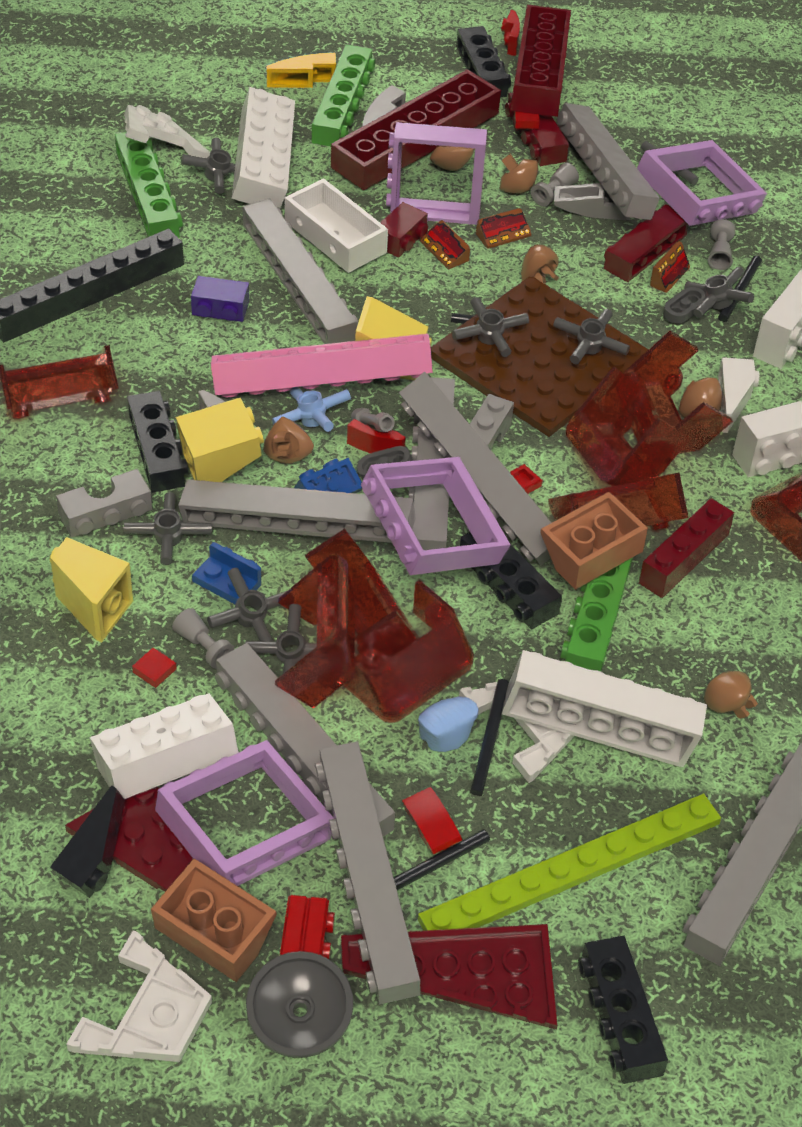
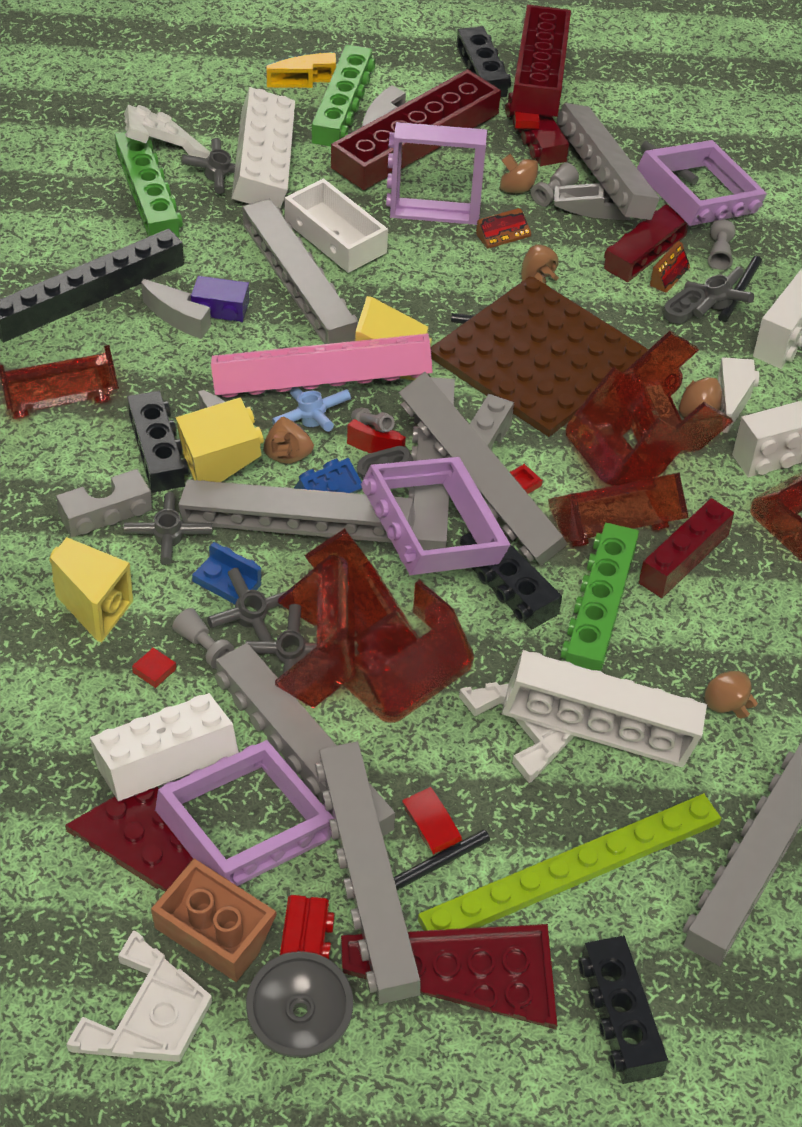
(90, 851): black slope -> none
(177, 308): none -> light grey slope
(404, 227): dark red brick -> none
(446, 245): slope -> none
(447, 723): light blue hair -> none
(451, 157): medium nougat piece -> none
(489, 738): black bar -> none
(490, 326): dark grey bar -> none
(511, 31): red slope -> none
(591, 336): dark grey bar -> none
(593, 539): nougat slope -> none

